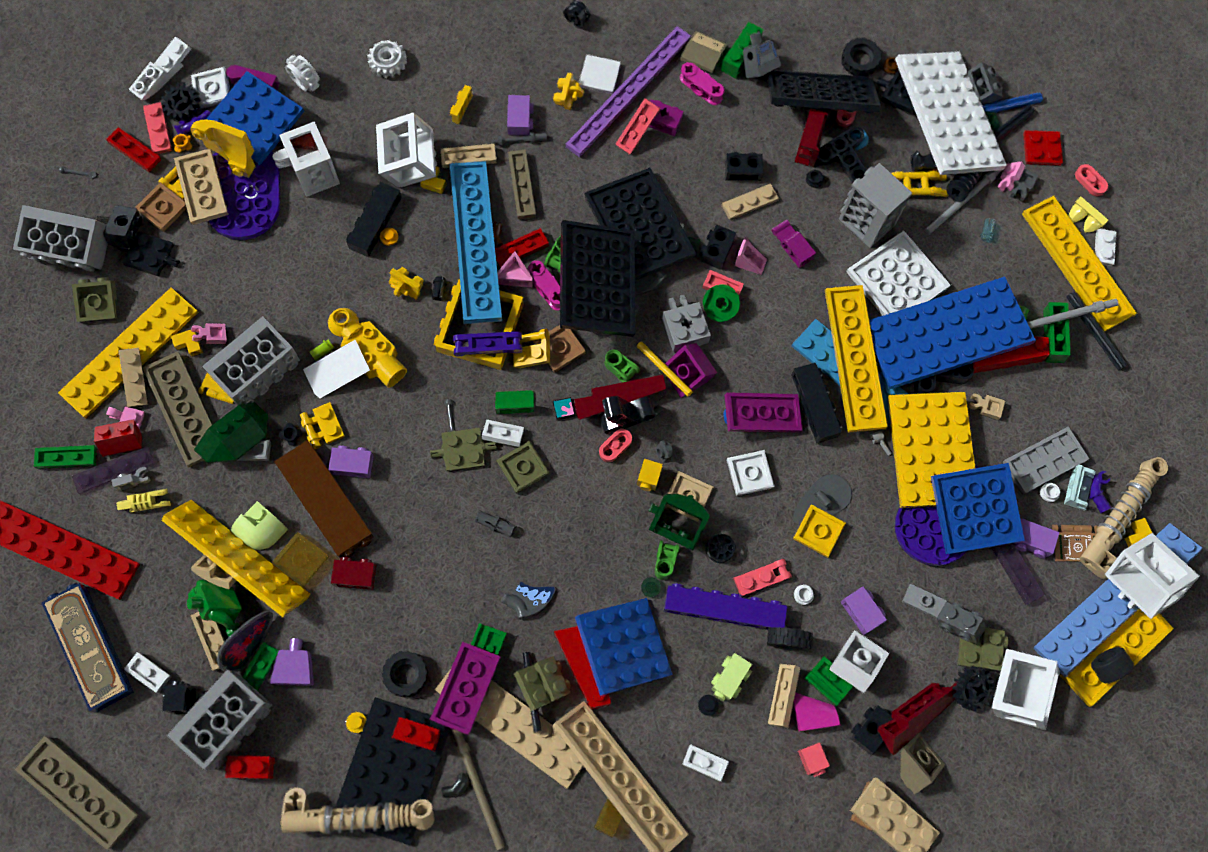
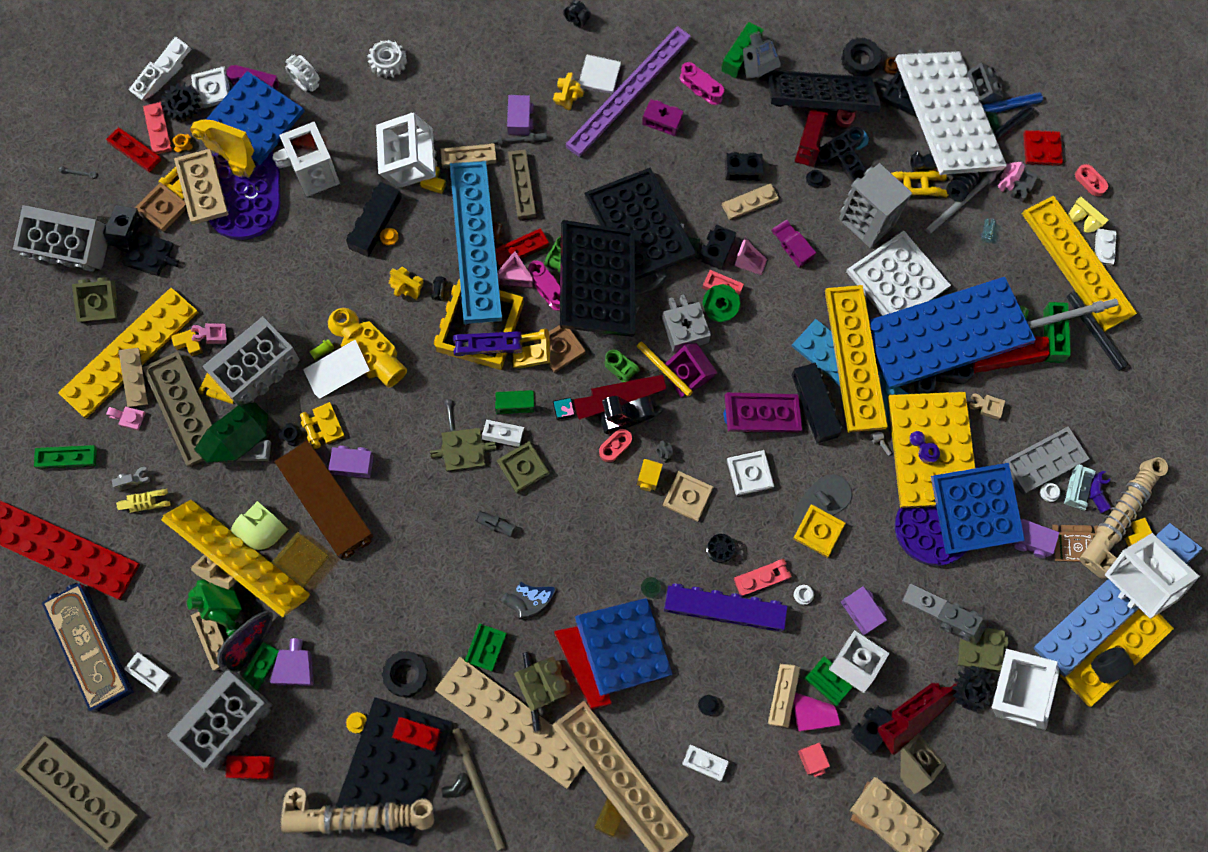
(112, 469): clear purple plate -> none
(118, 437): red brick -> none
(178, 697): black brick -> none
(184, 127): dark purple piece -> none
(353, 573): dark red brick -> none
(463, 99): yellow plate -> none
(465, 688): magenta plate -> none
(637, 126): coral plate -> none
(666, 557): bright green piece -> none
(685, 504): dark green animal -> none
(703, 51): dark tan slope -> none
(727, 683): yellowish green brick -> none
(789, 639): black tyre -> none
(918, 439): none -> dark purple plate
(1018, 572): clear purple plate -> none

